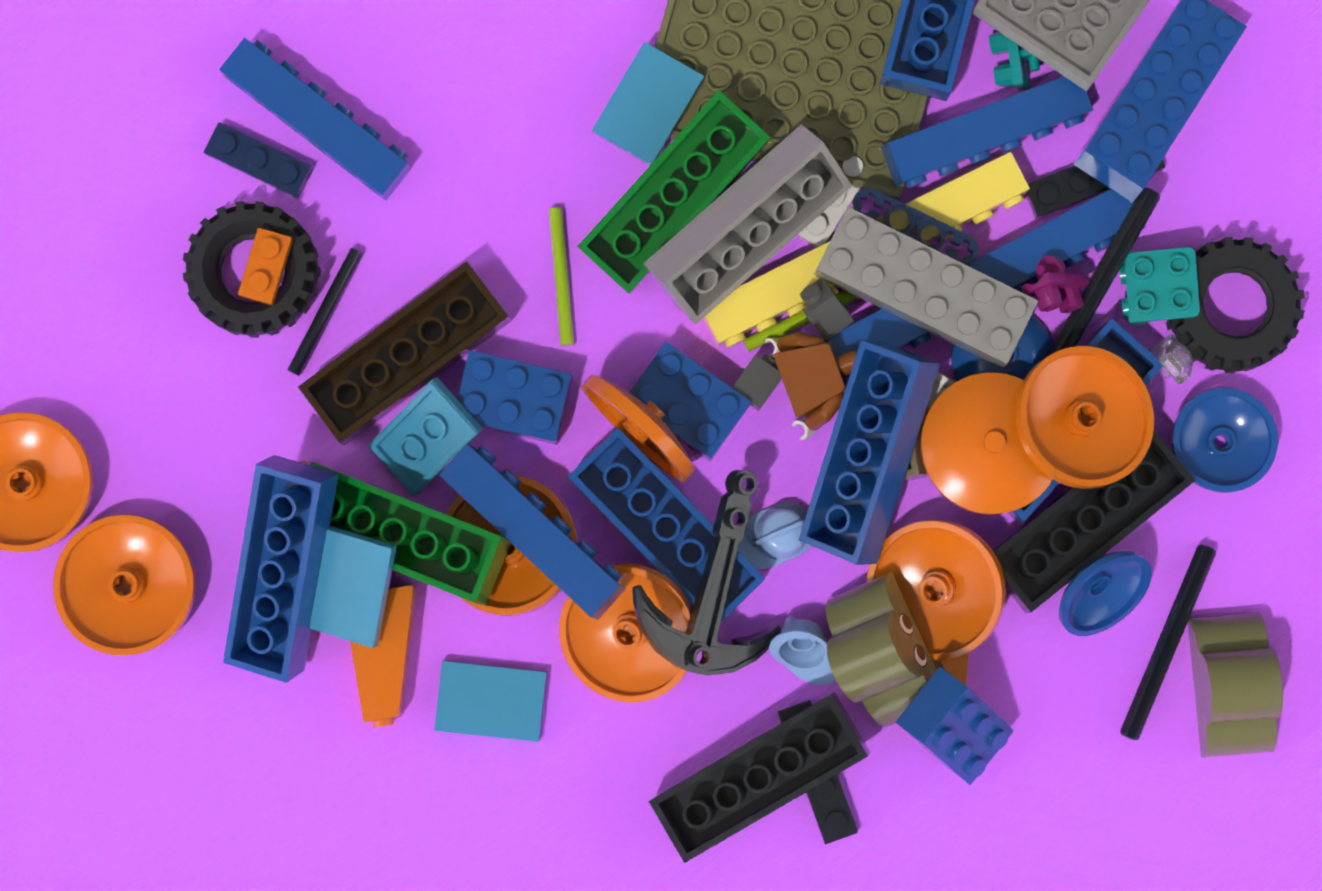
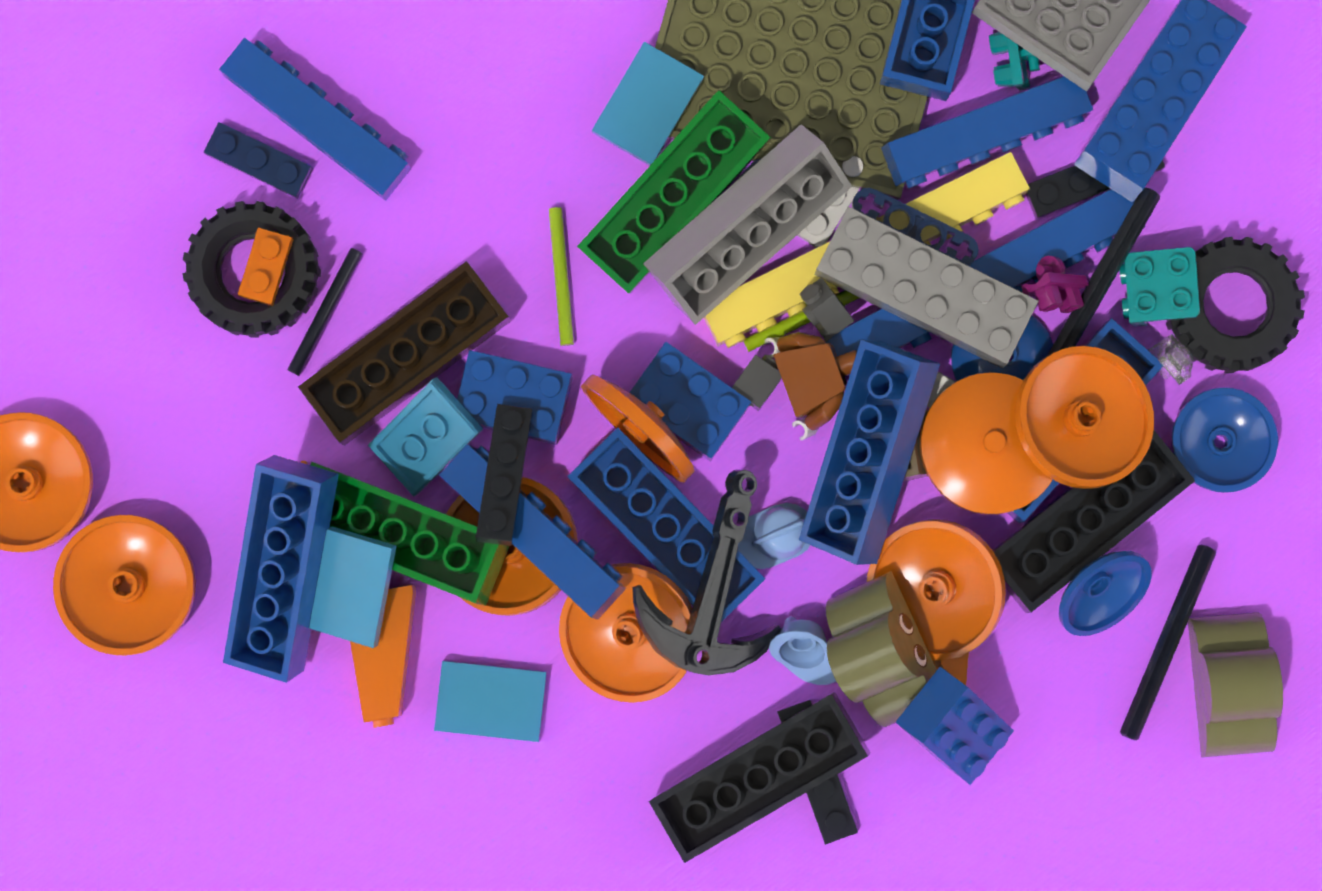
(504, 475): none -> black plate

